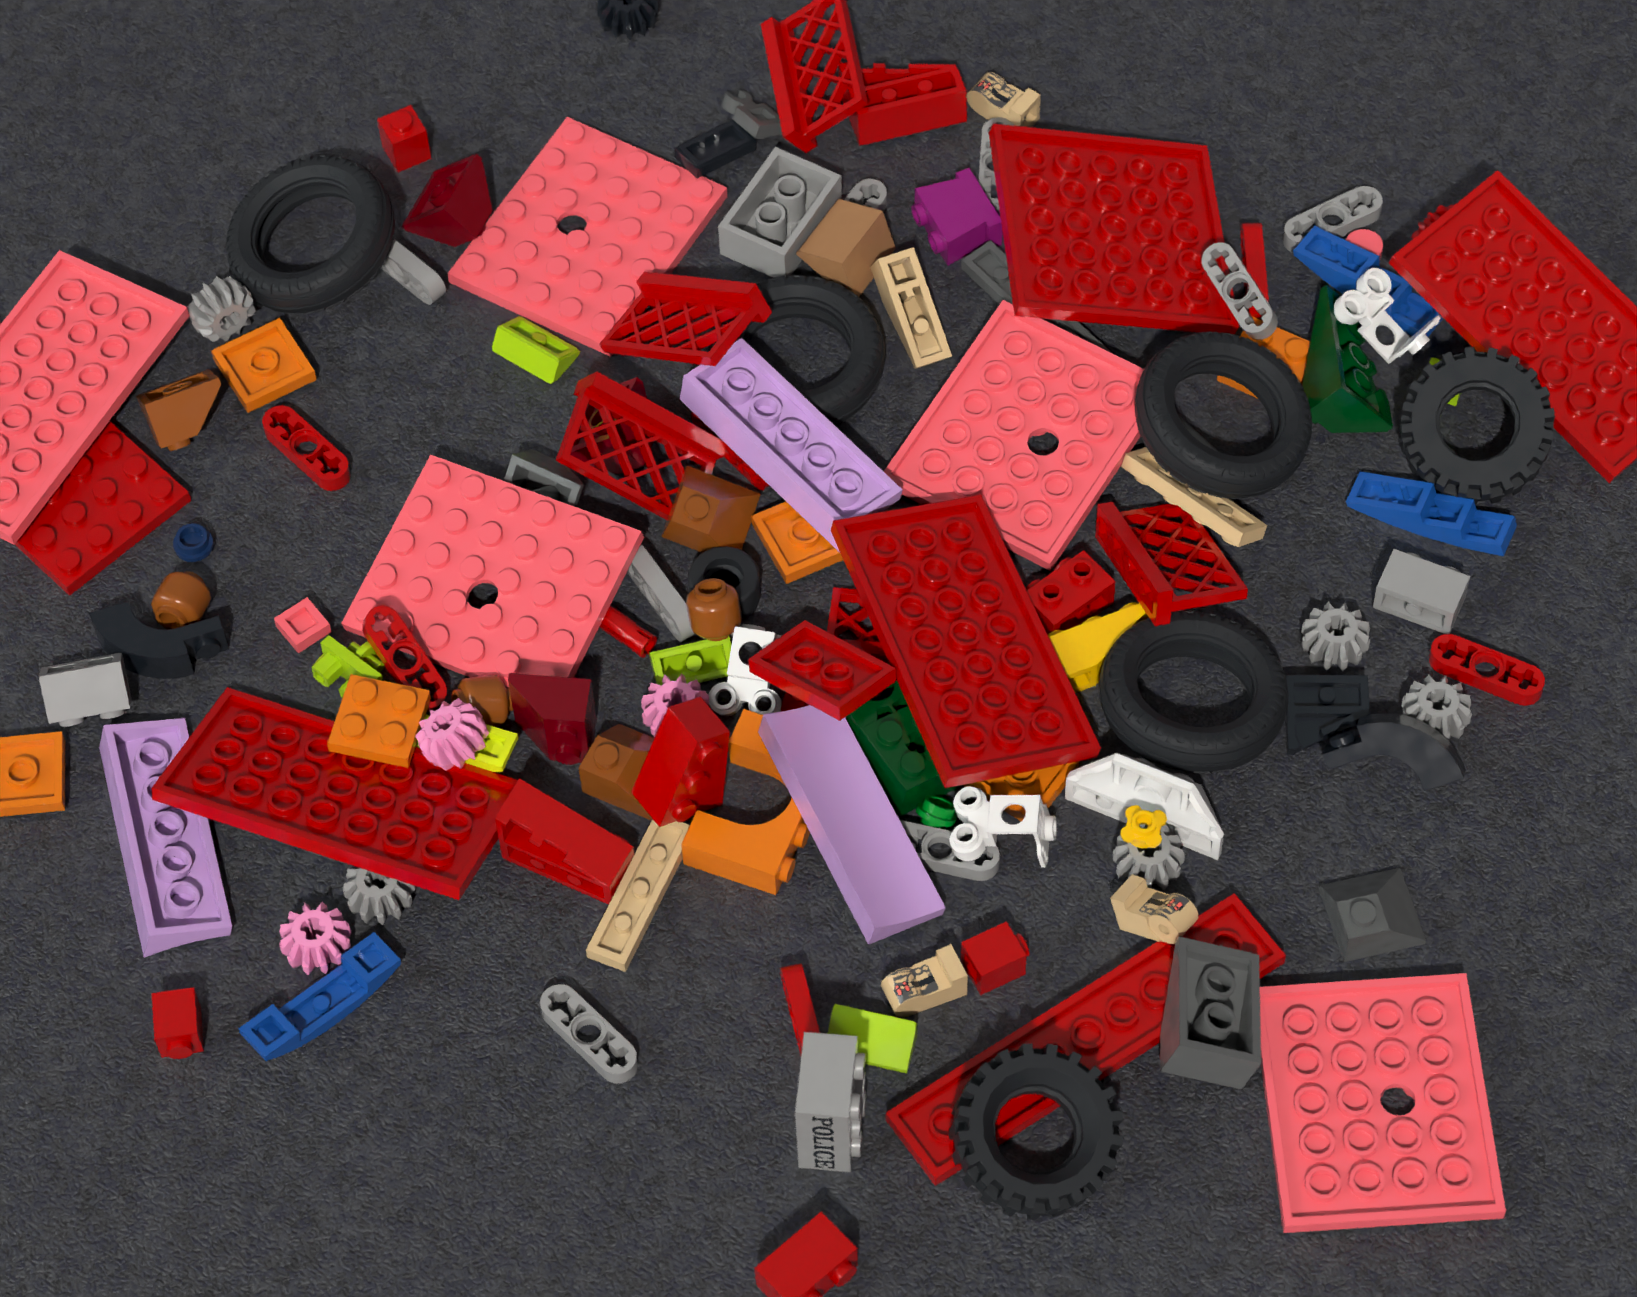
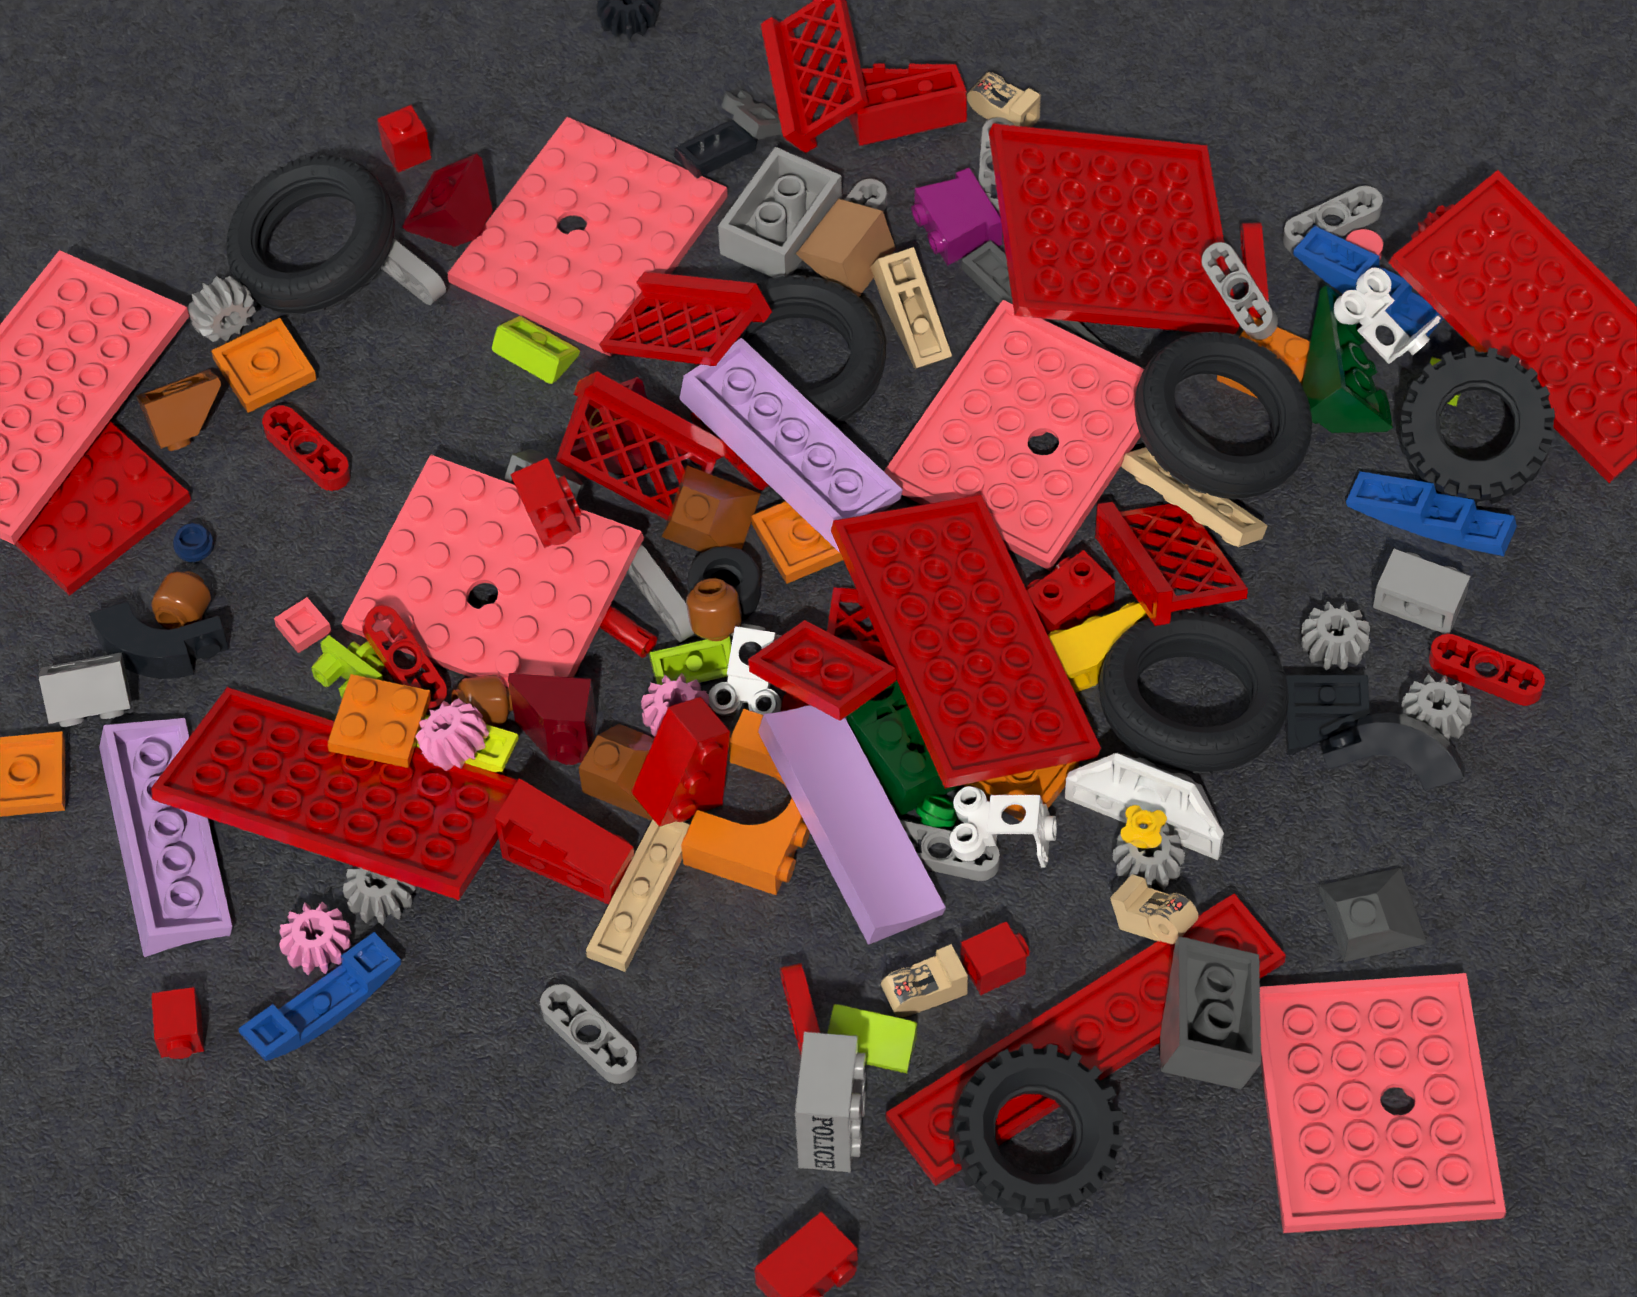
(548, 502): none -> red brick

